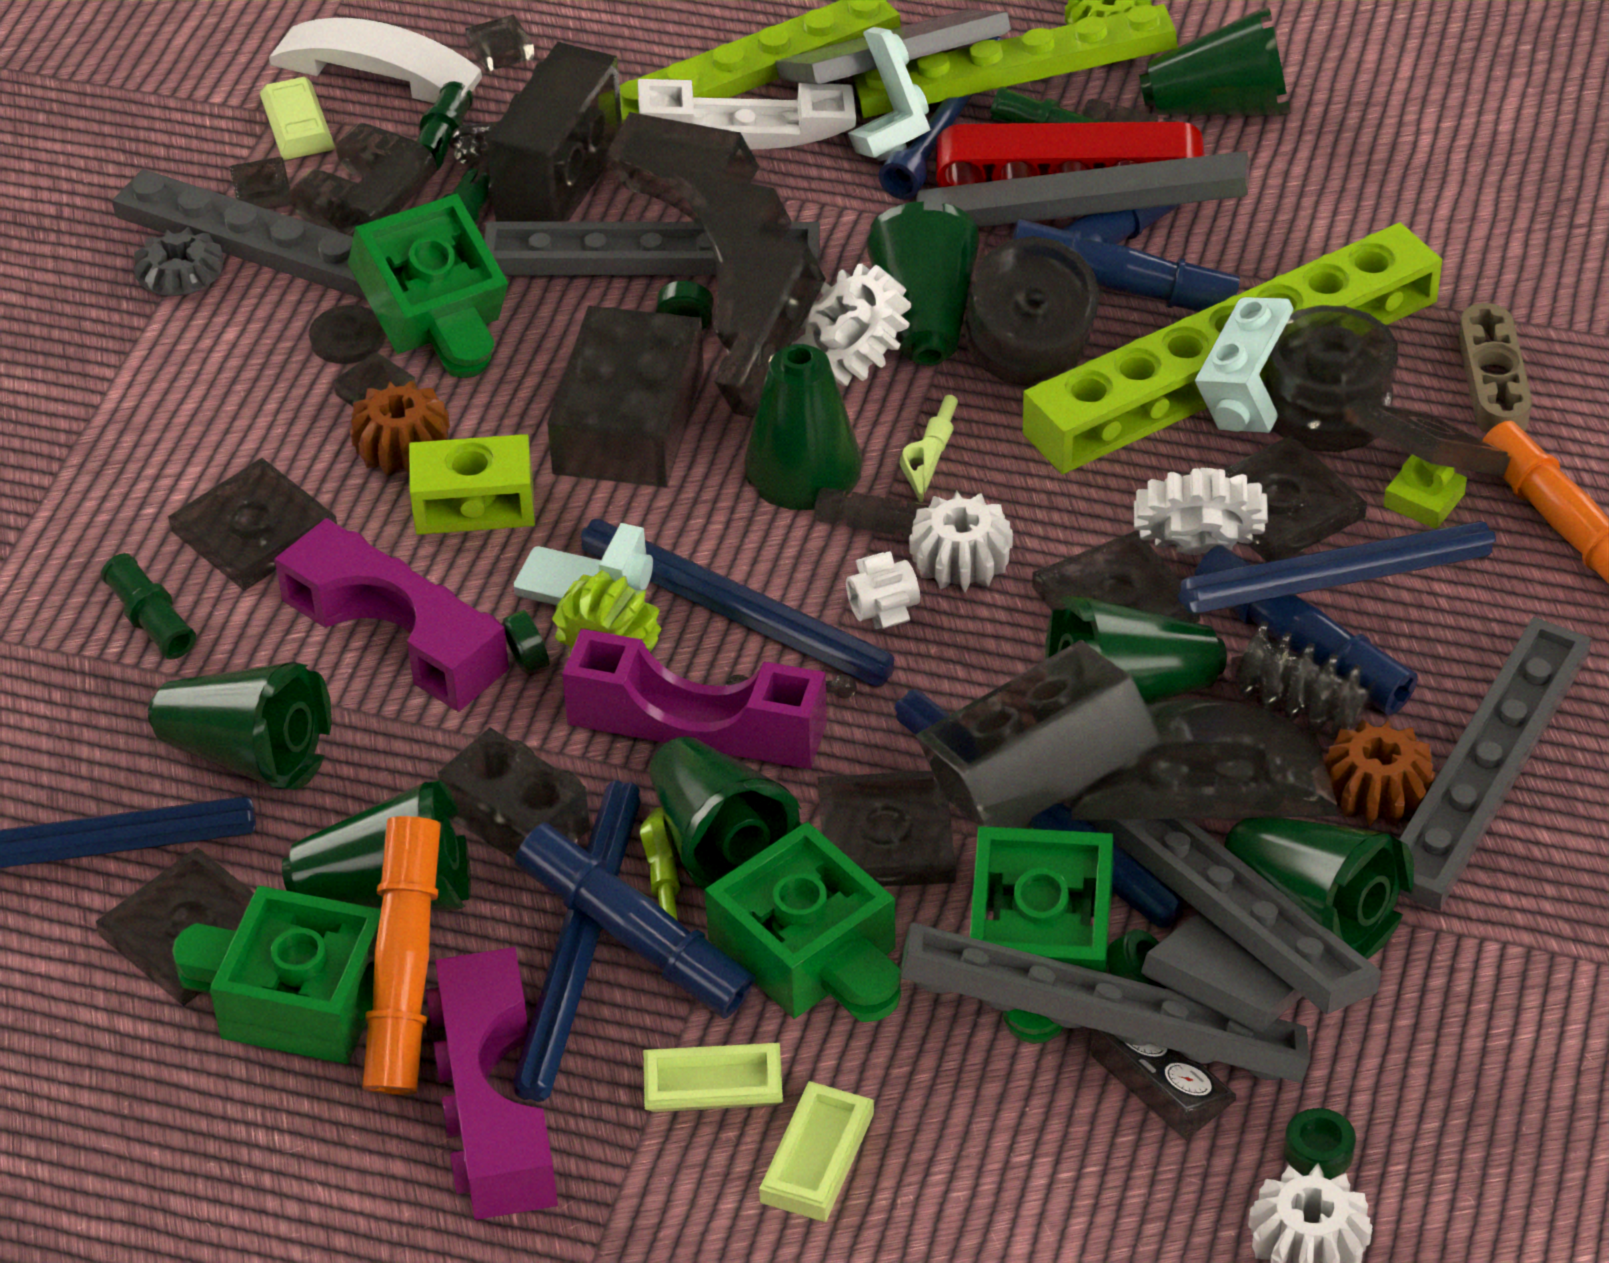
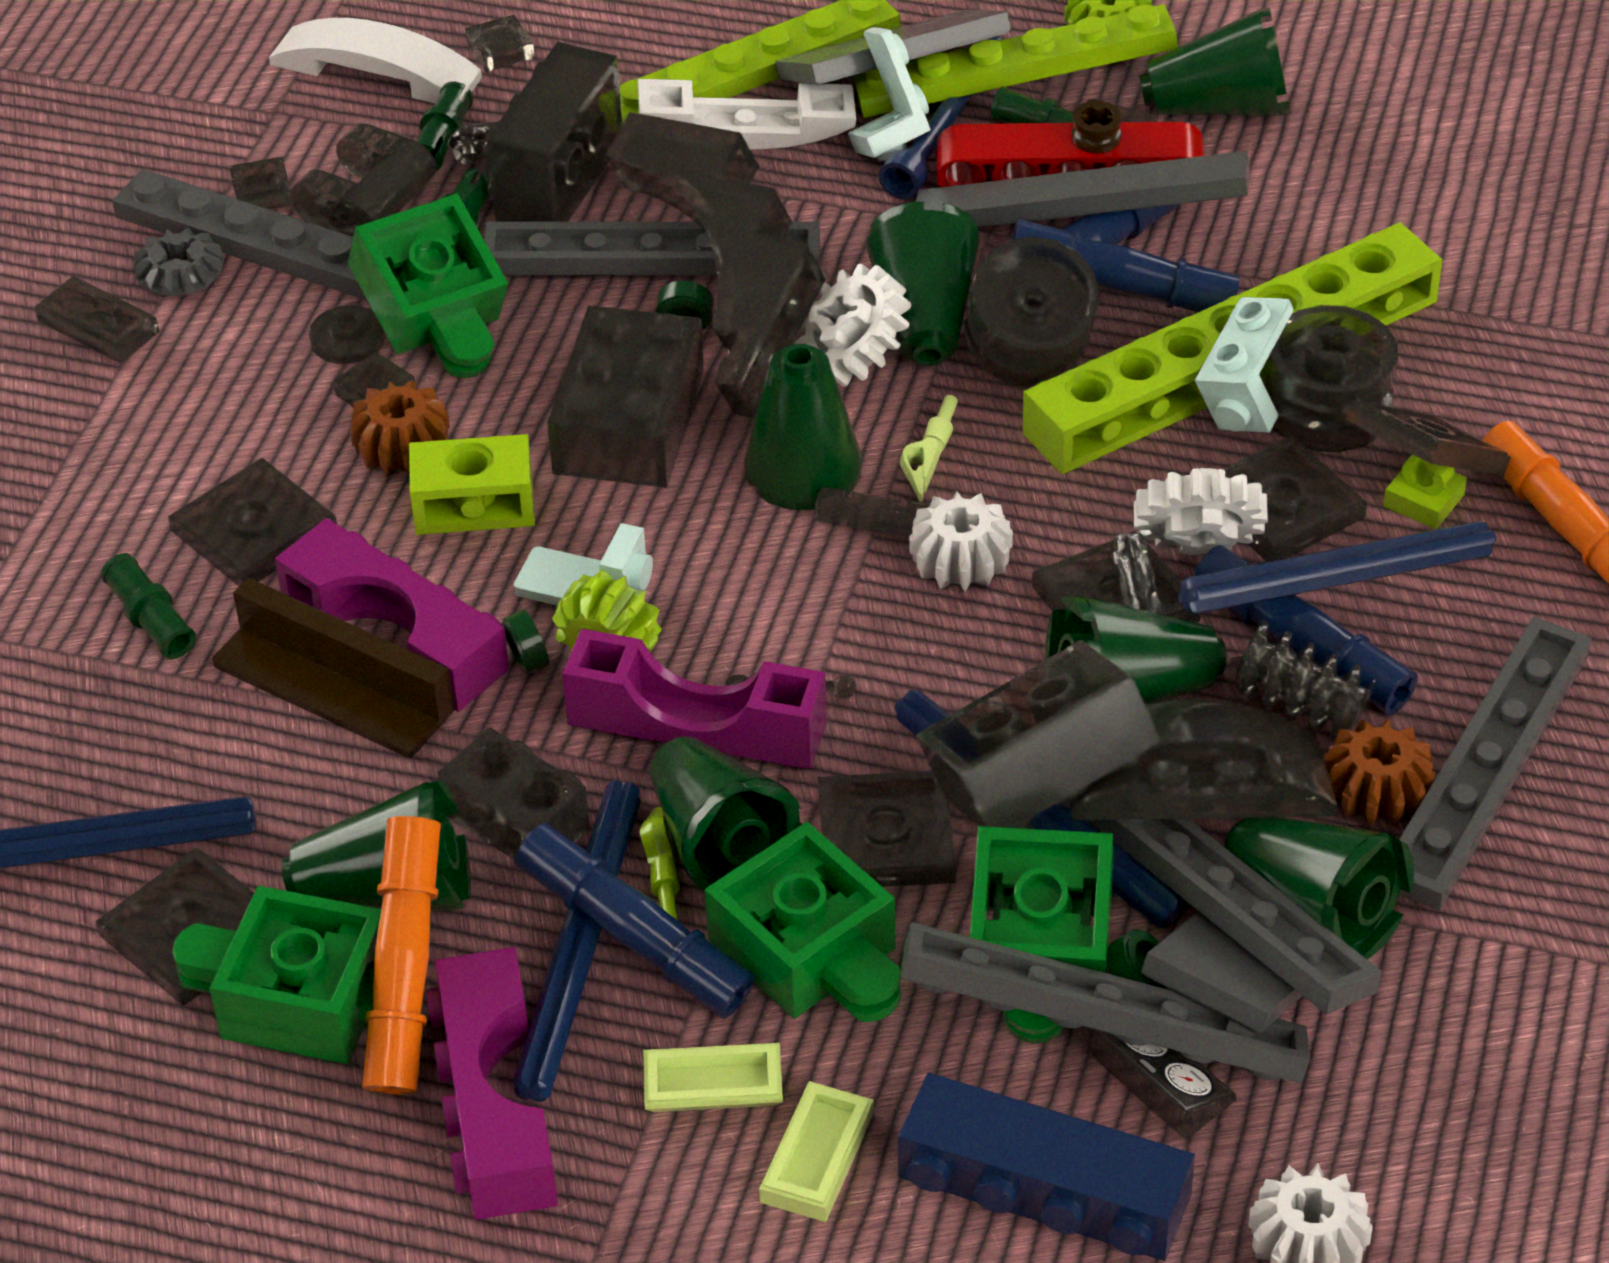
(97, 319): none -> clear smoke plate
(248, 721): dark green cone -> none
(296, 118): yellowish green tile -> none
(335, 670): none -> dark brown panel
(754, 609): dark blue axle -> none
(883, 590): white gear -> none
(1045, 1166): none -> dark blue brick
(1096, 127): none -> dark brown bush
(1136, 572): none -> clear smoke axle
(1320, 1138): dark green tile -> none
(1503, 352): dark tan beam -> none

